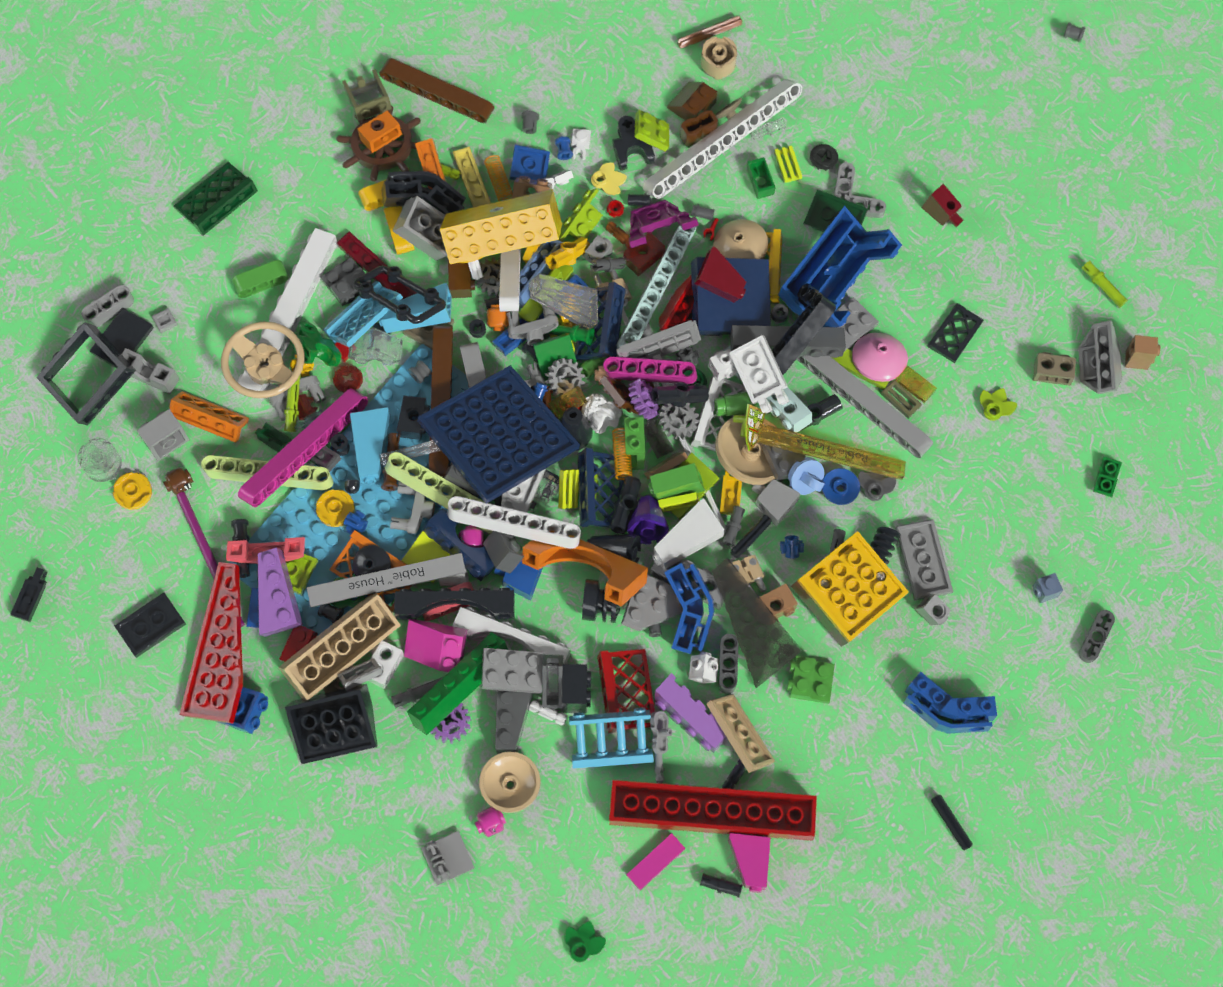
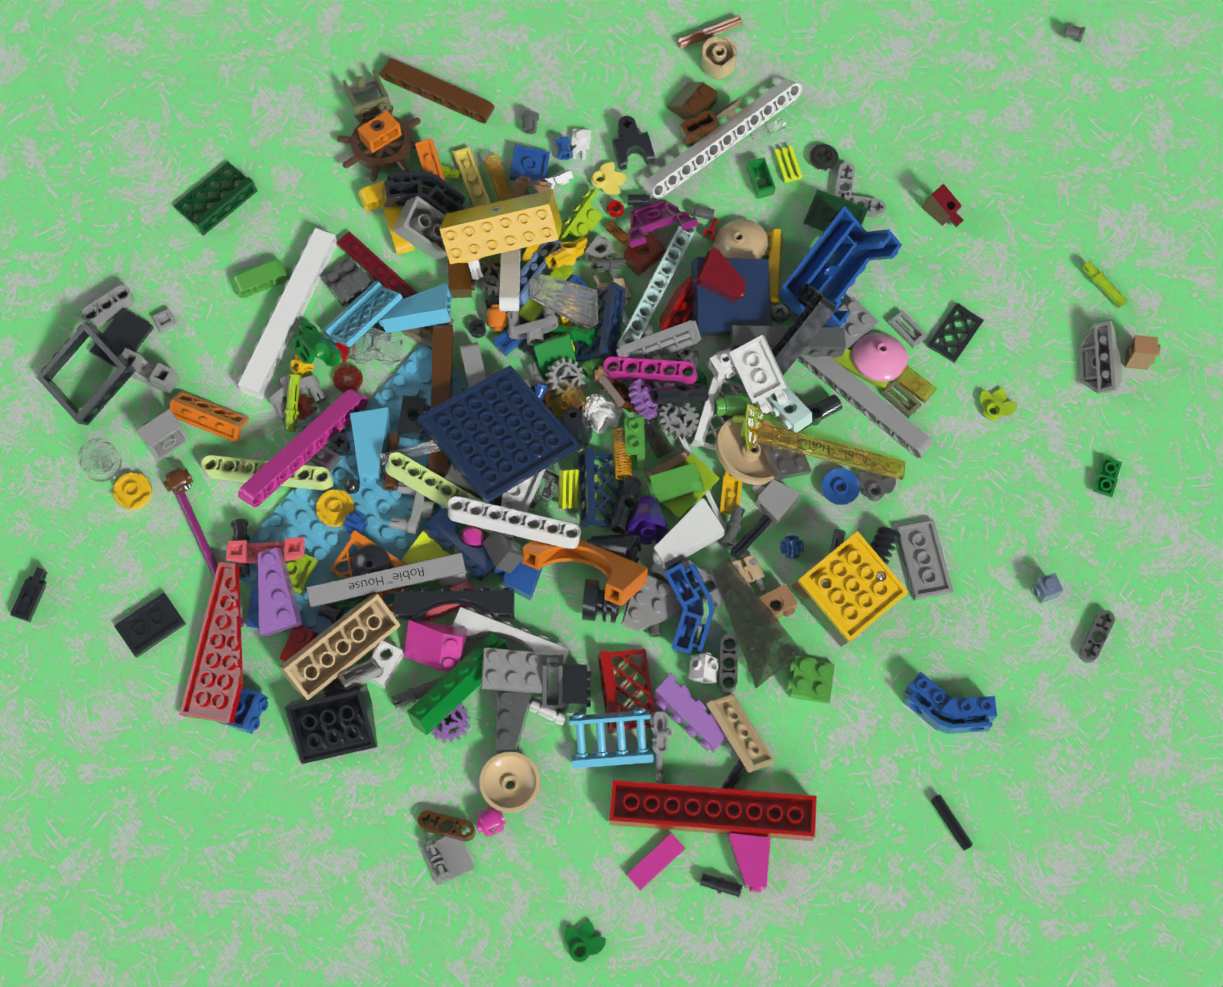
(257, 355): tan piece -> none
(272, 437): dark green hinge -> none
(402, 311): black bar -> none
(420, 371): dark grey wheel -> none
(431, 828): none -> reddish brown beam
(652, 130): lime plate -> none
(678, 502): neon yellow tile -> none
(806, 476): light blue tile -> none
(904, 331): none -> light grey tile
(926, 606): light grey brick -> none
(1054, 373): dark tan brick -> none

